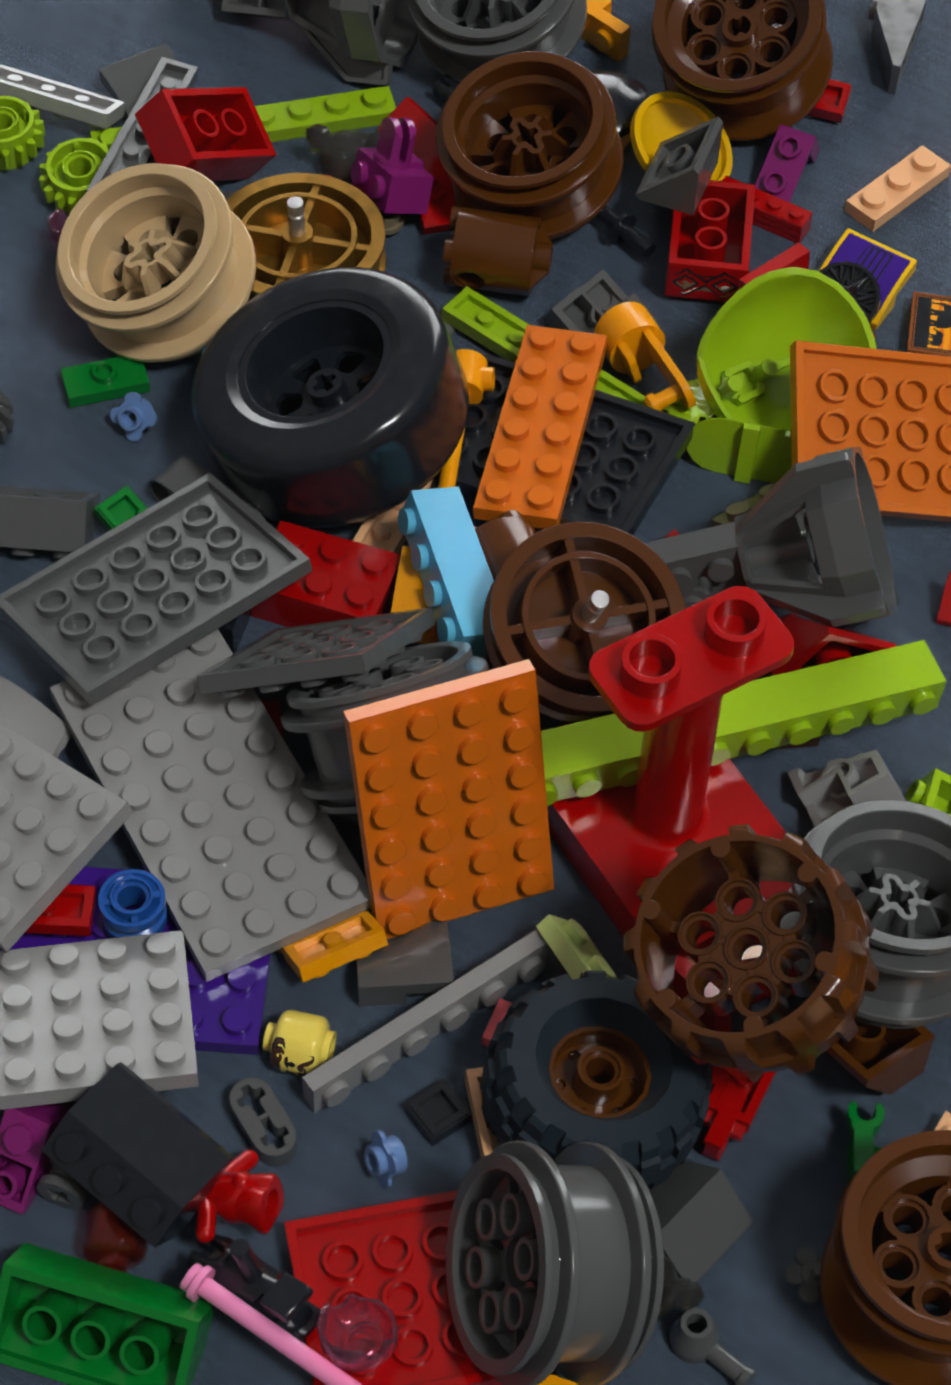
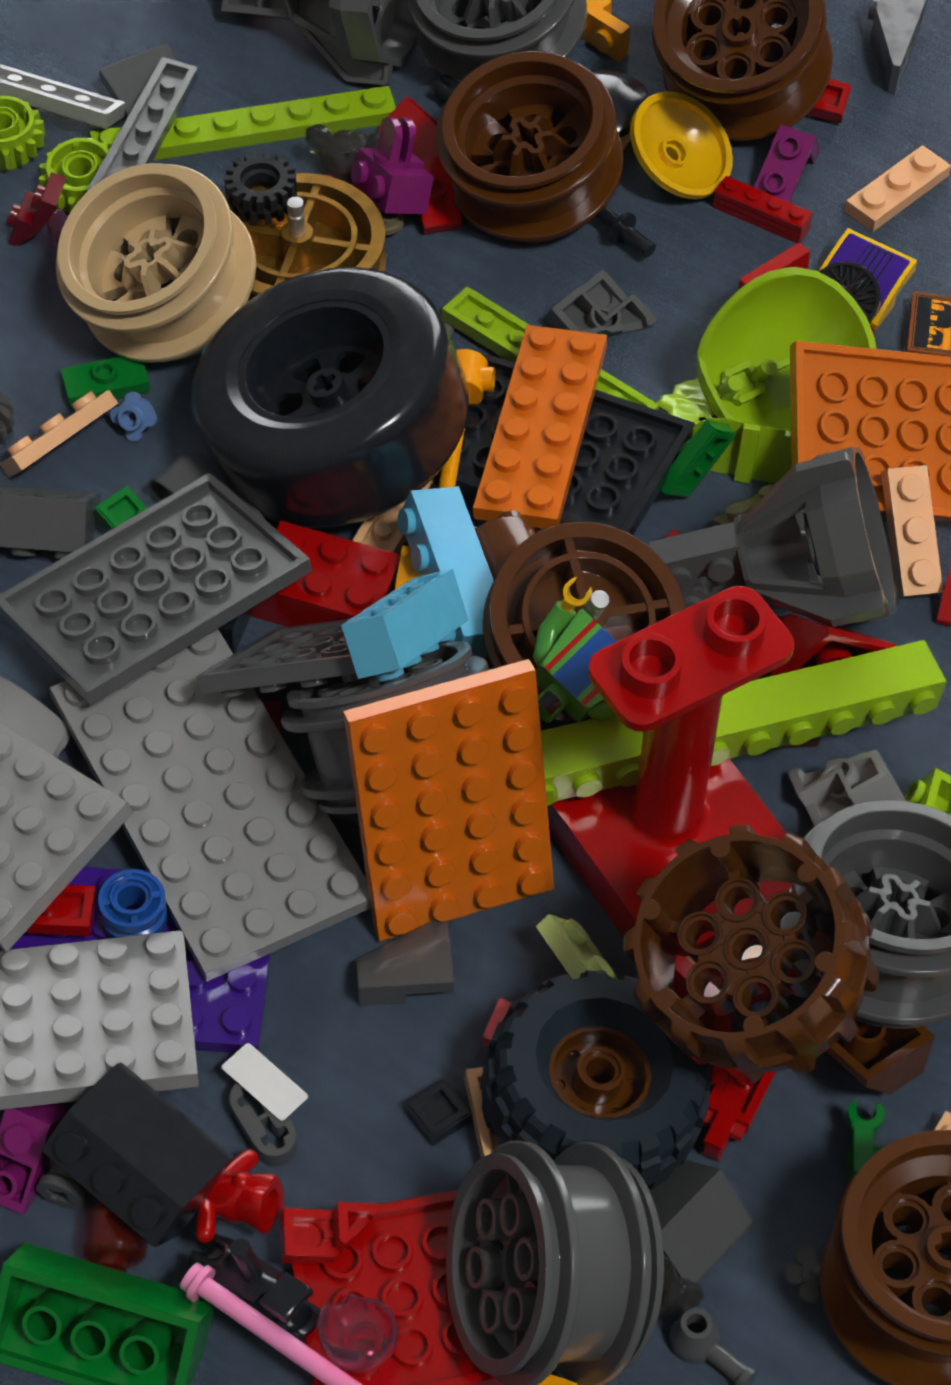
(35, 210): none -> dark red slope
(57, 431): none -> light nougat plate
(207, 131): red brick -> none
(256, 173): none -> black tyre
(265, 1081): none -> white sticker
(299, 1042): light yellow head -> none
(322, 1234): none -> red slope
(335, 946): light orange plate -> none
(385, 1158): medium blue plate -> none
(405, 625): none -> medium azure brick
(416, 1027): light grey plate -> none
(496, 251): reddish brown cylinder -> none
(563, 656): none -> torso
(637, 343): light orange piece -> none
(683, 168): dark grey slope -> none
(697, 458): none -> green plate
(713, 245): red brick -> none
(912, 531): none -> light nougat plate

